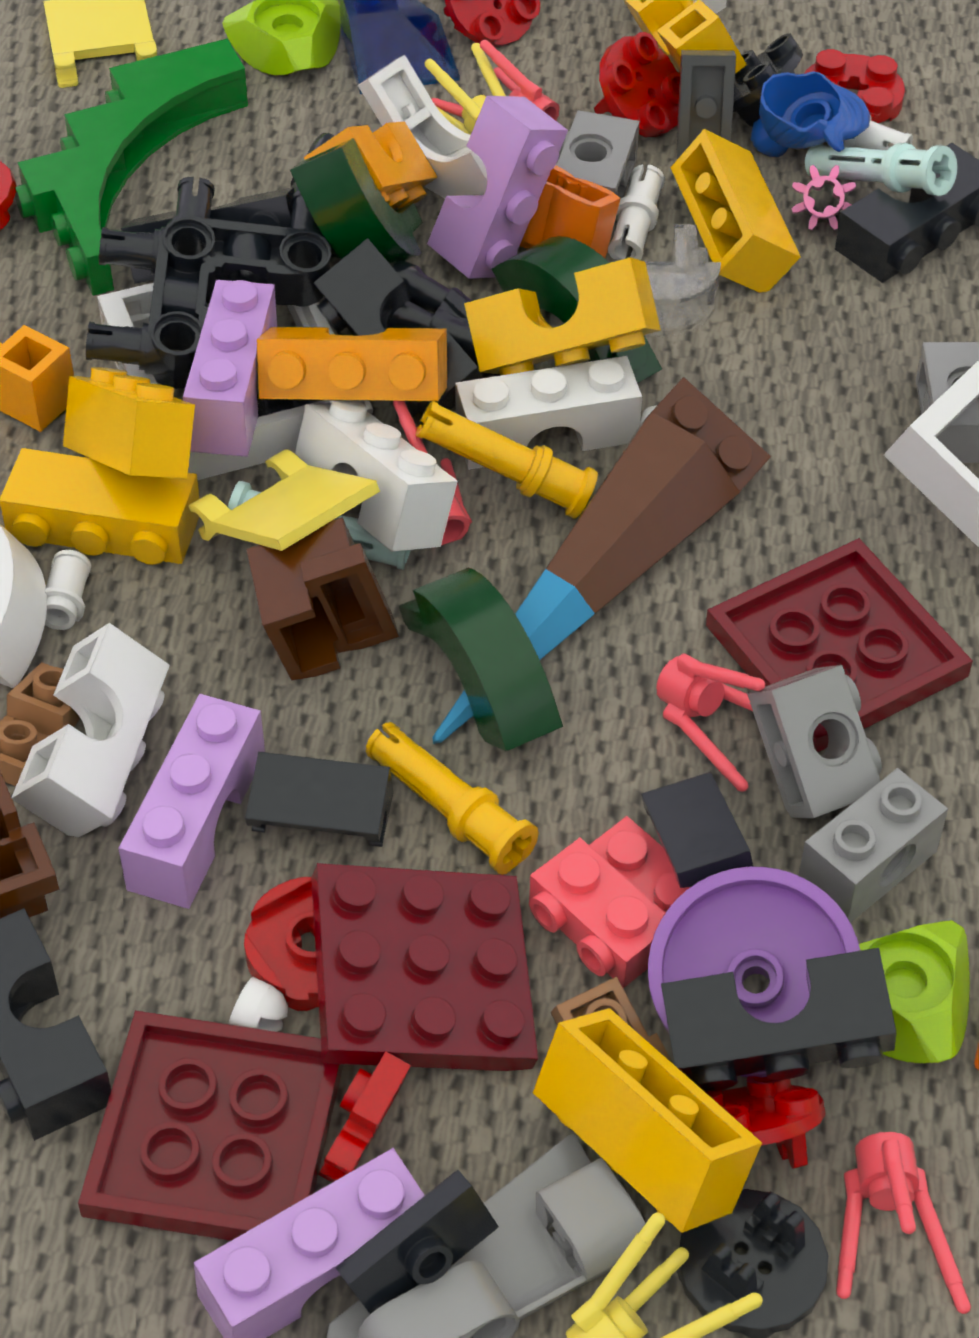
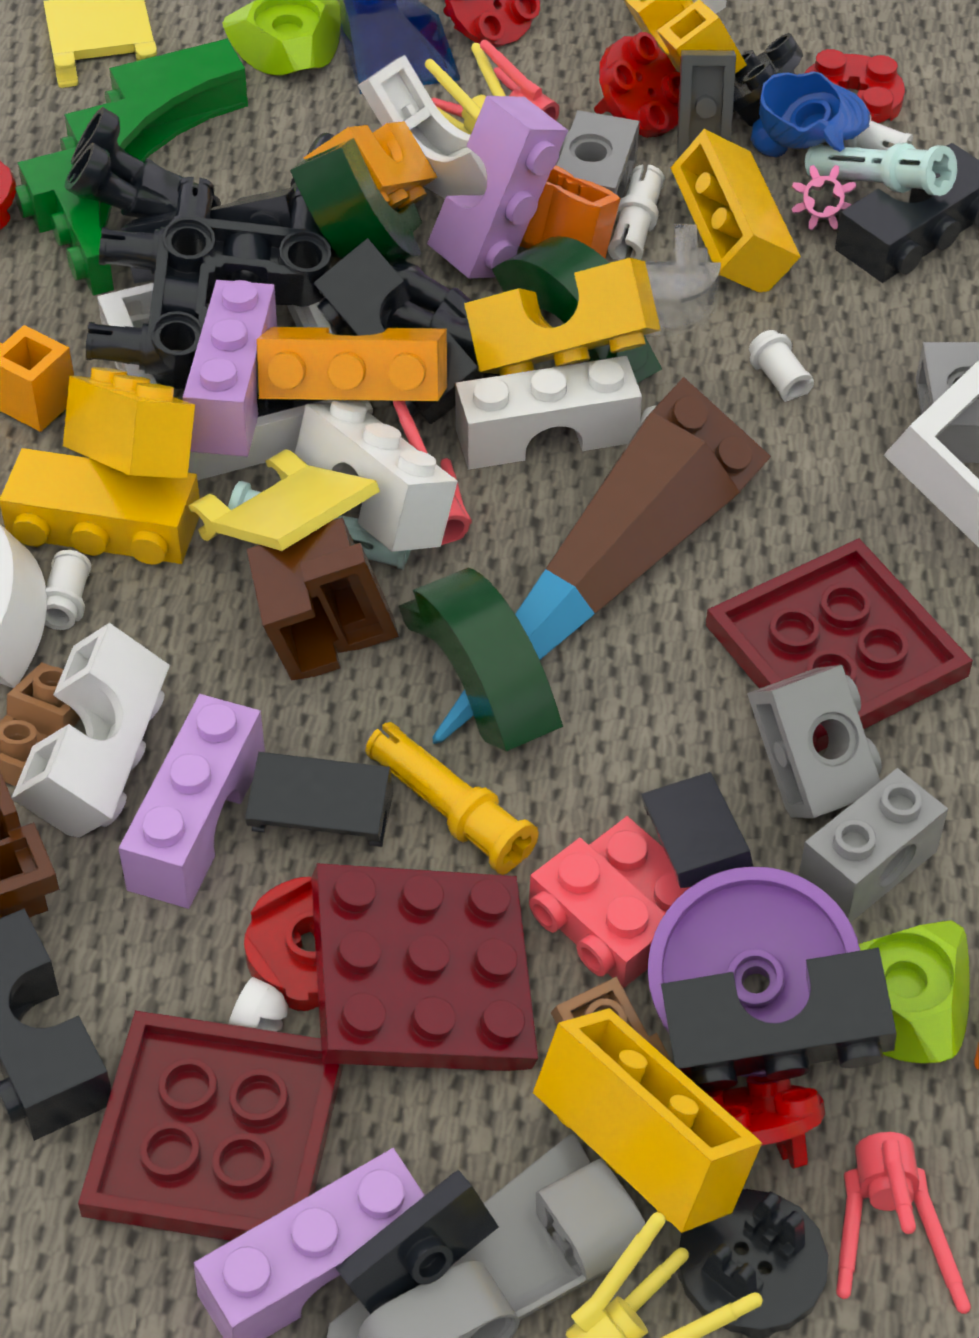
(116, 178): none -> black piece
(368, 1103): red plate -> none
(532, 469): yellow pin -> none
(697, 690): coral plant -> none
(774, 355): none -> white pin

